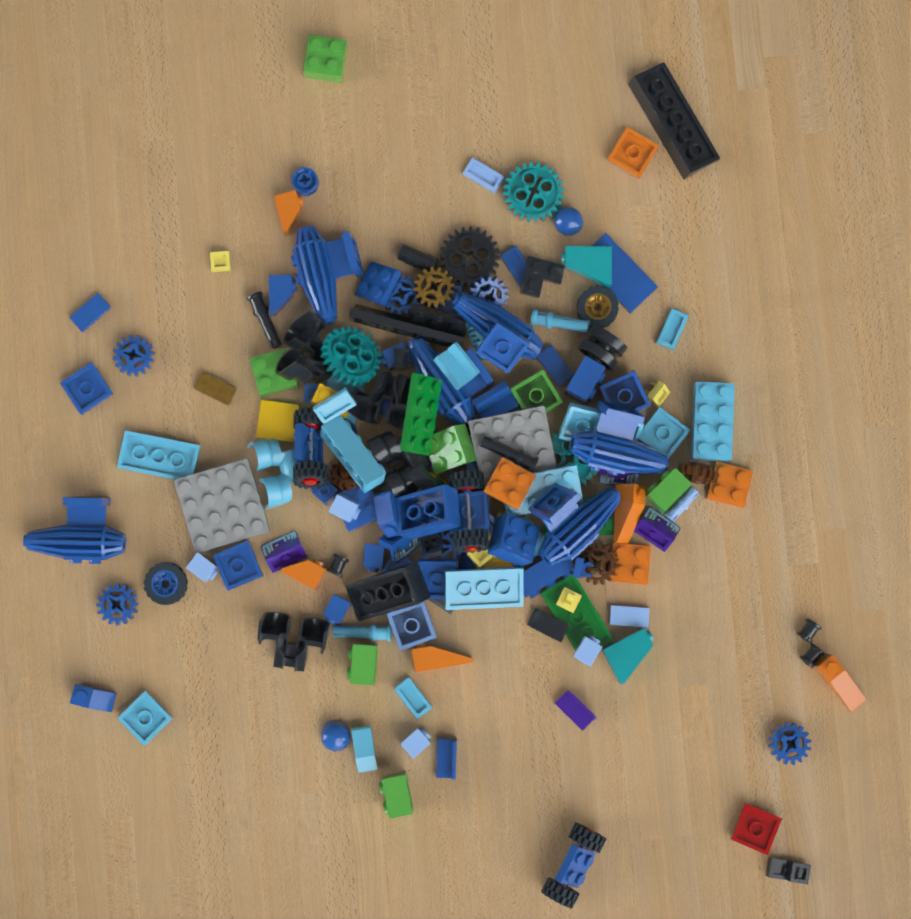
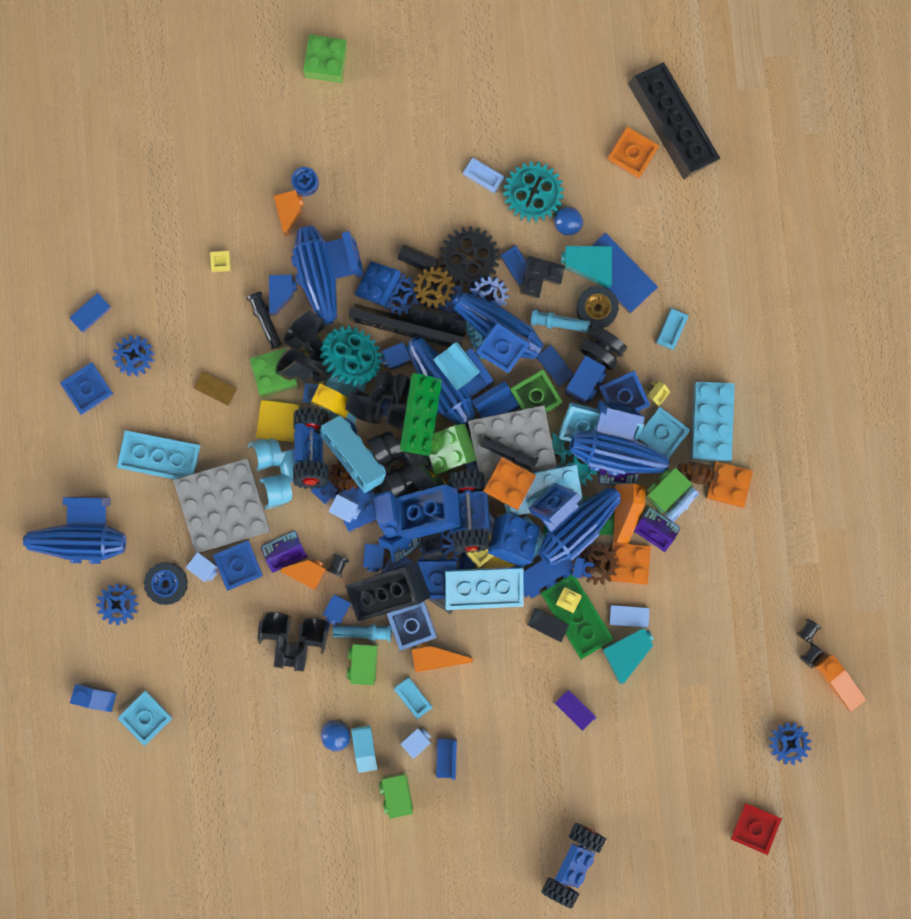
(334, 405): medium azure tile -> none
(401, 359): black bush -> none
(588, 650): light blue brick -> none
(788, 870): black slope -> none

